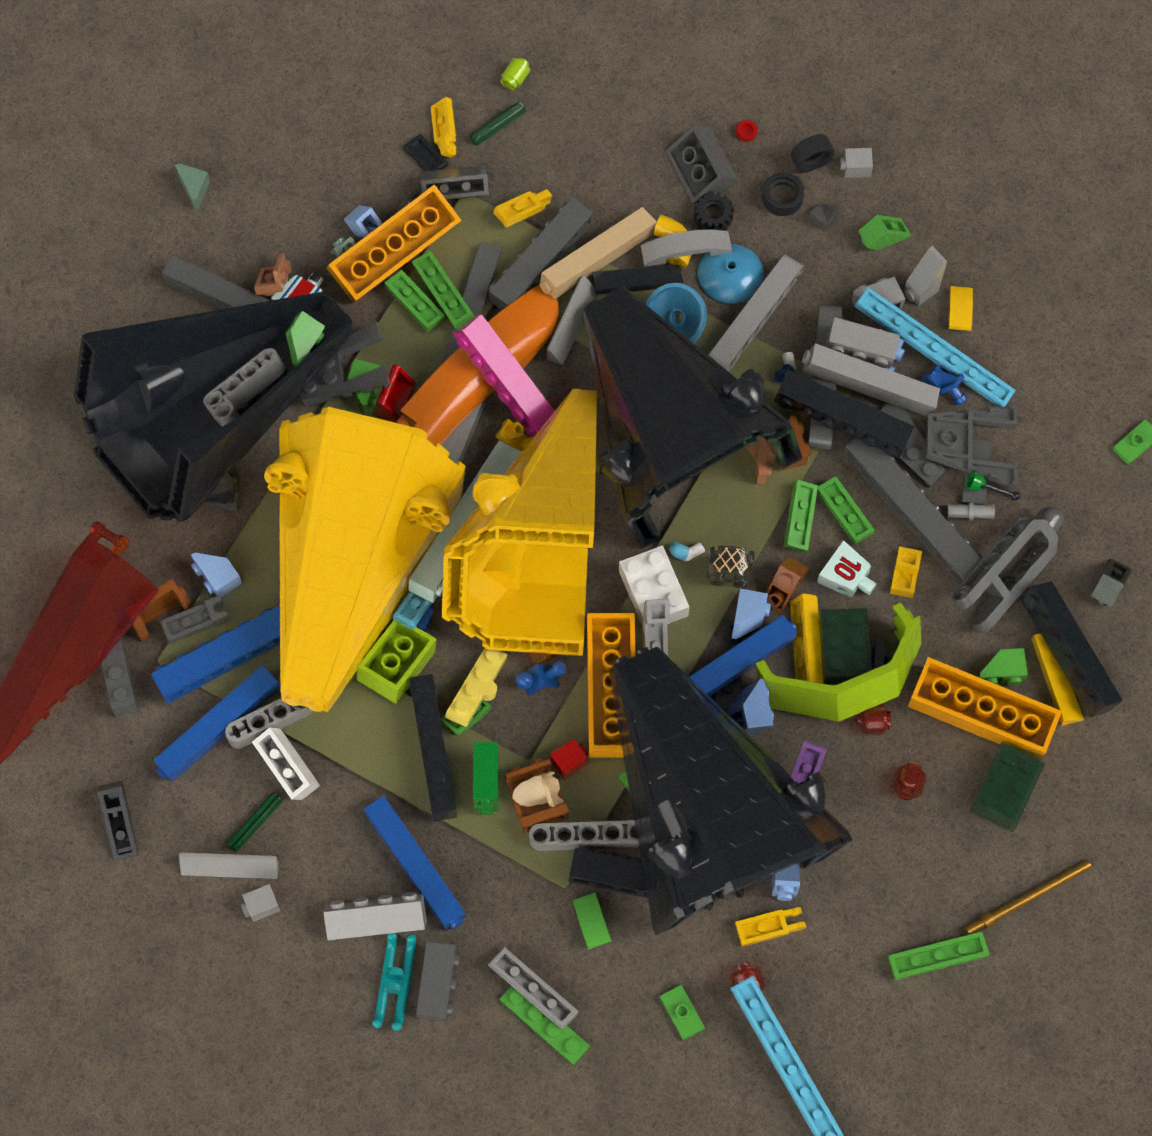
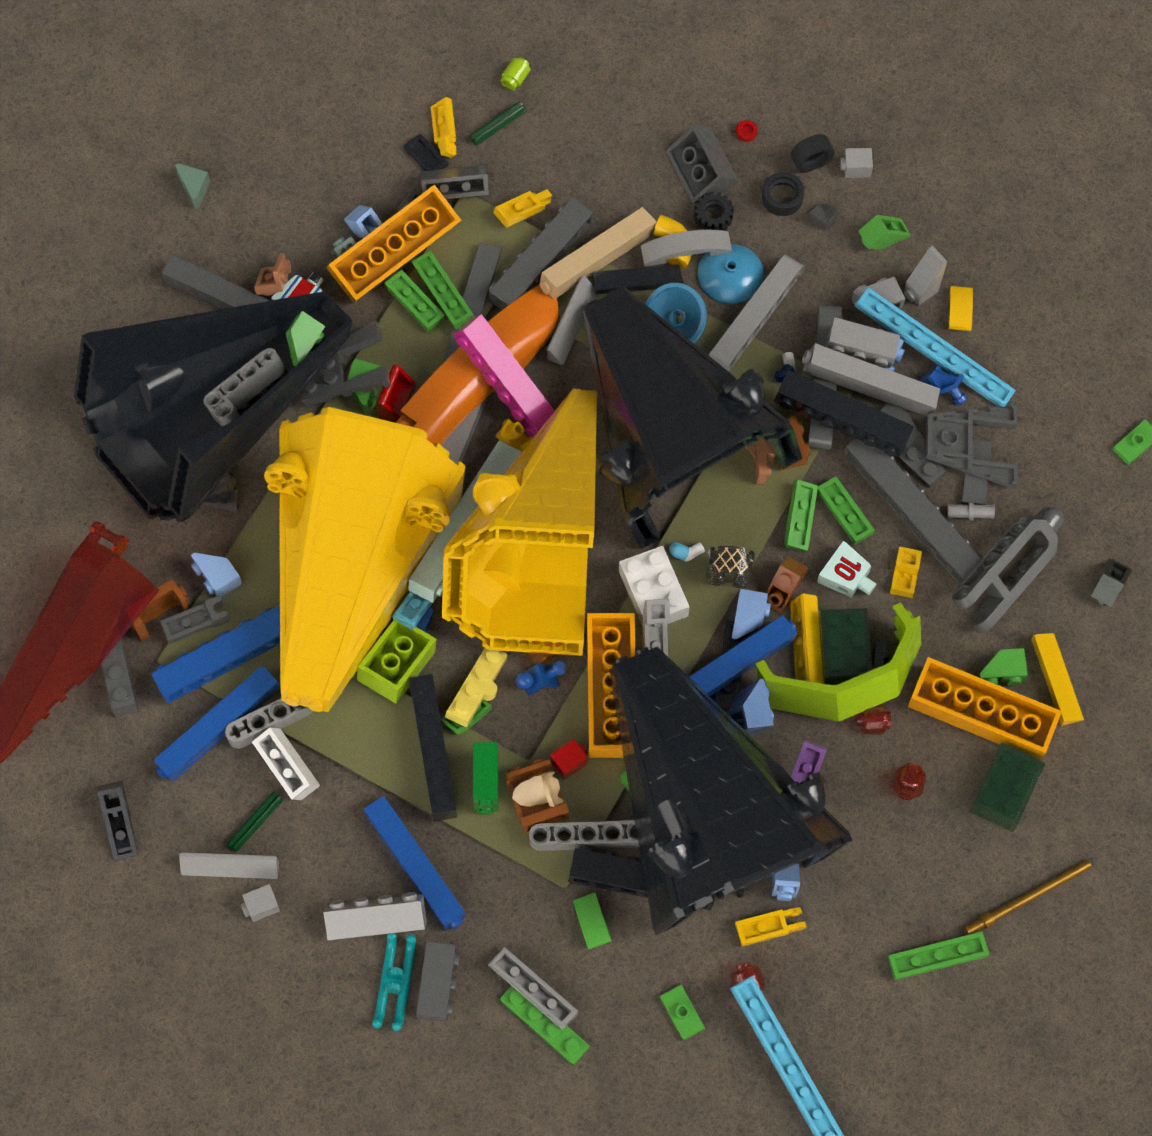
(977, 482): hinge -> none
(1071, 649): black brick -> none

